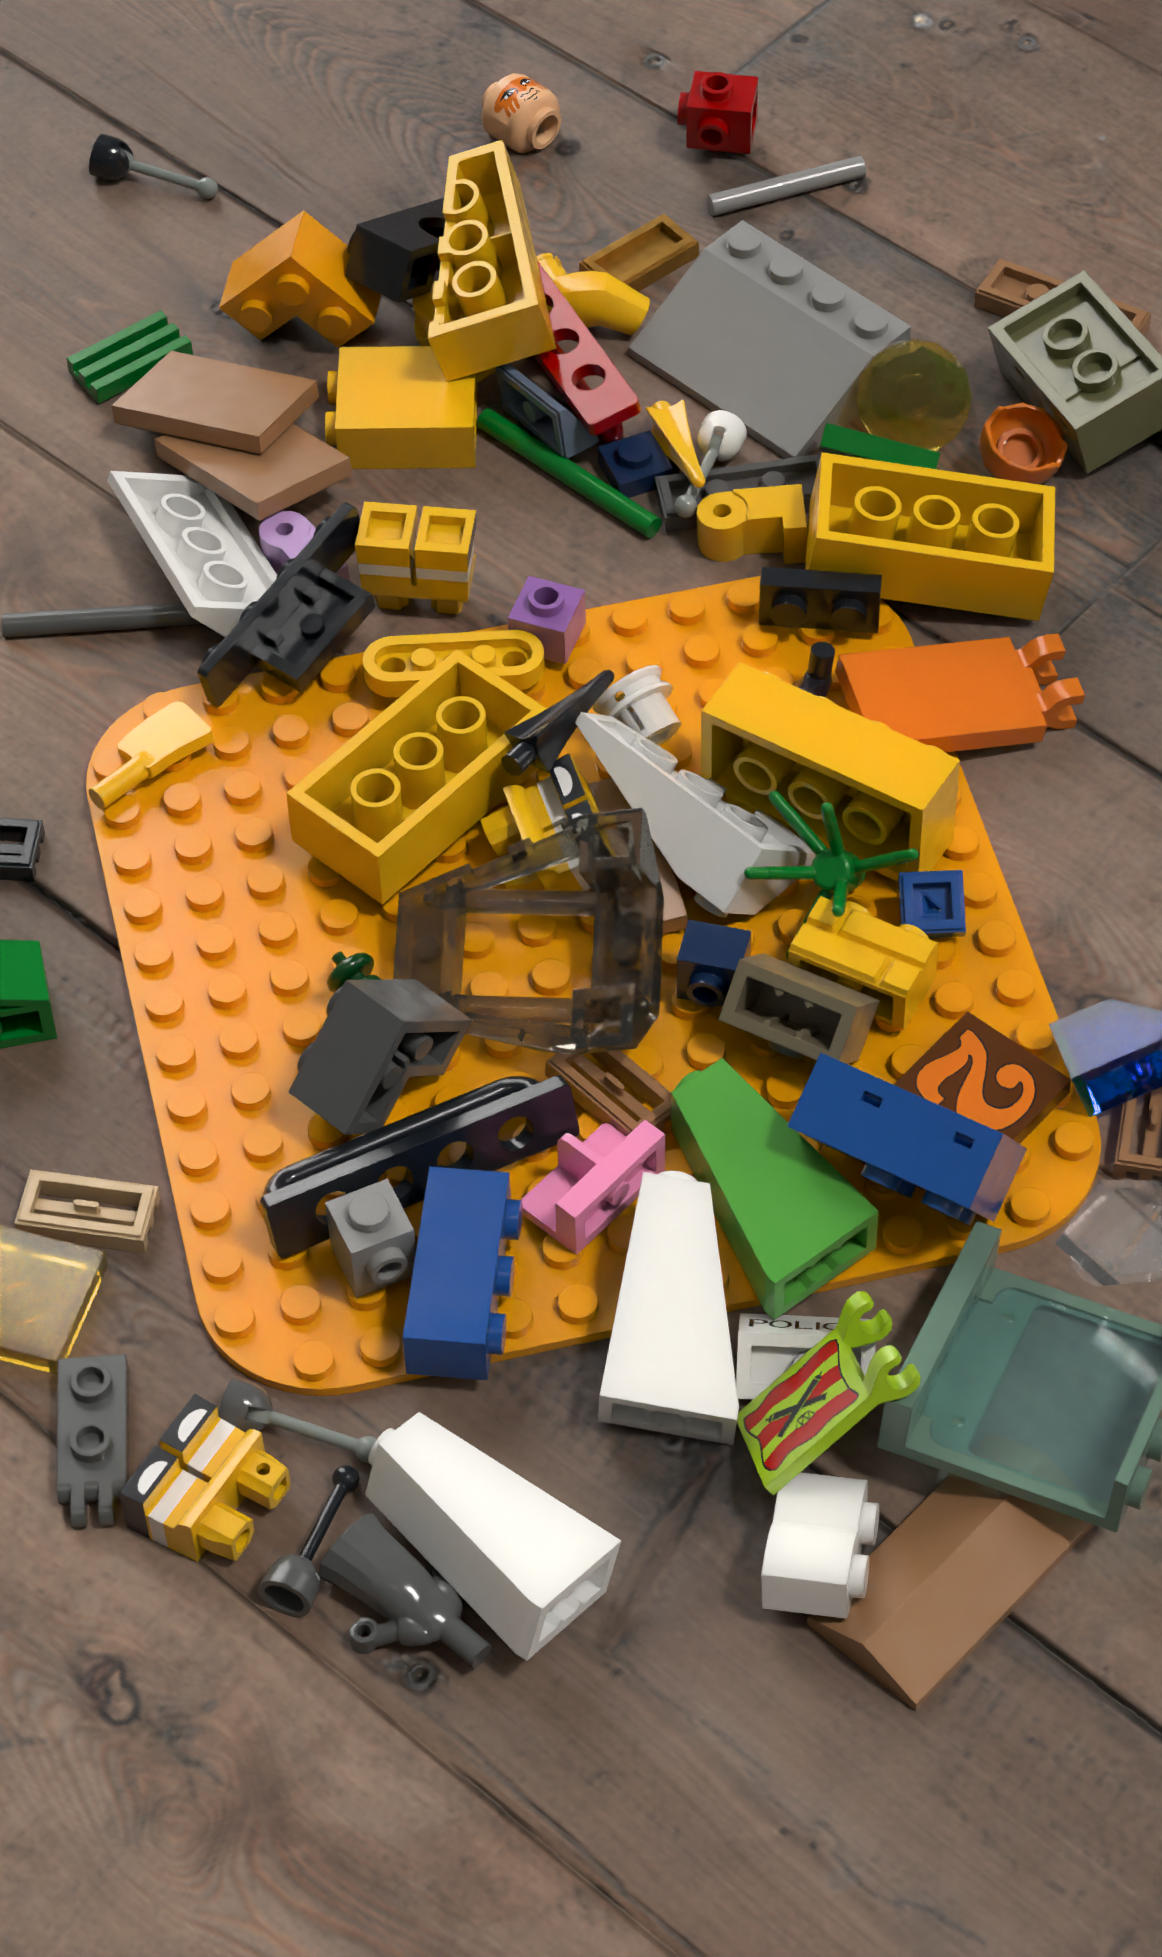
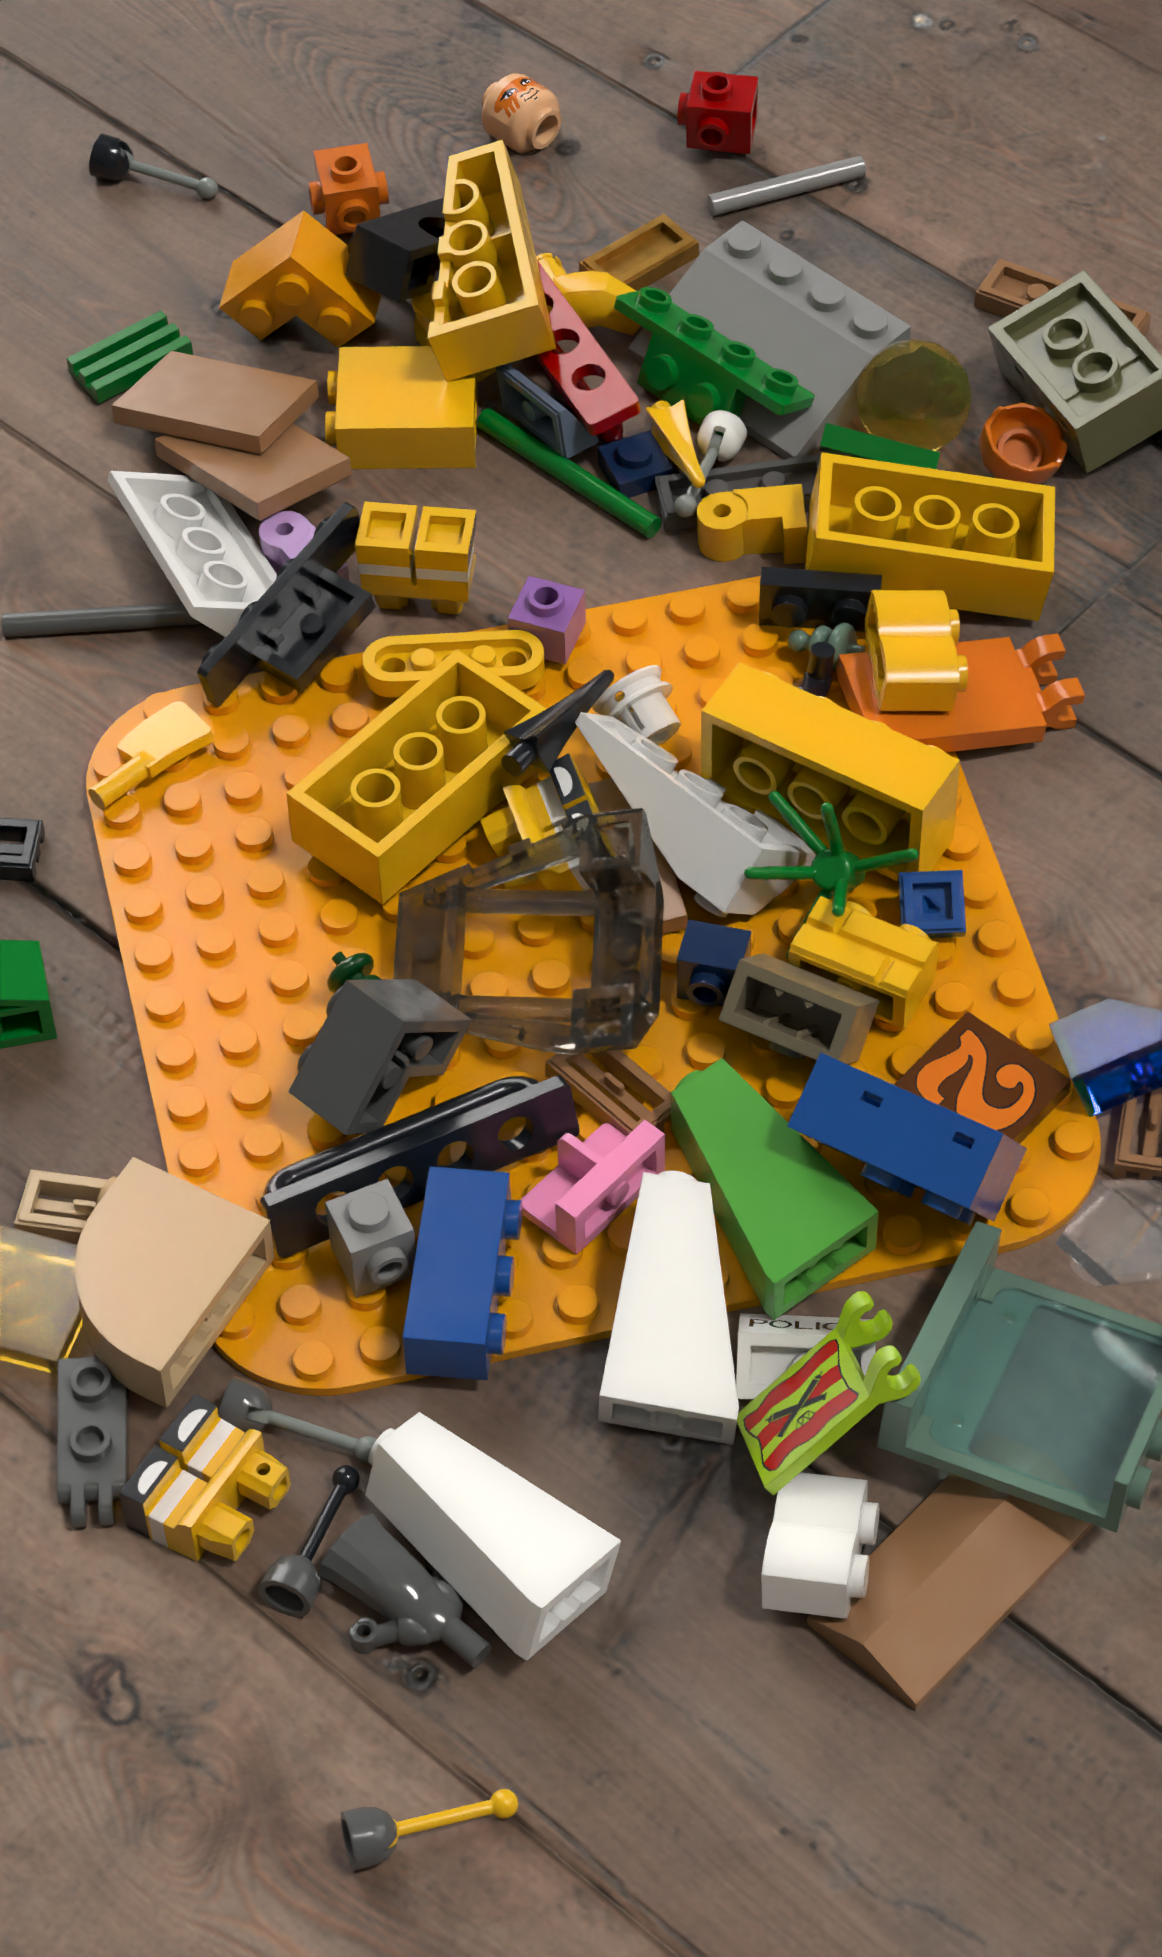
(163, 1275): none -> tan brick
(346, 187): none -> orange brick
(373, 1834): none -> hinge
(703, 366): none -> green bracket
(842, 638): none -> sand green hair
(914, 650): none -> yellow brick

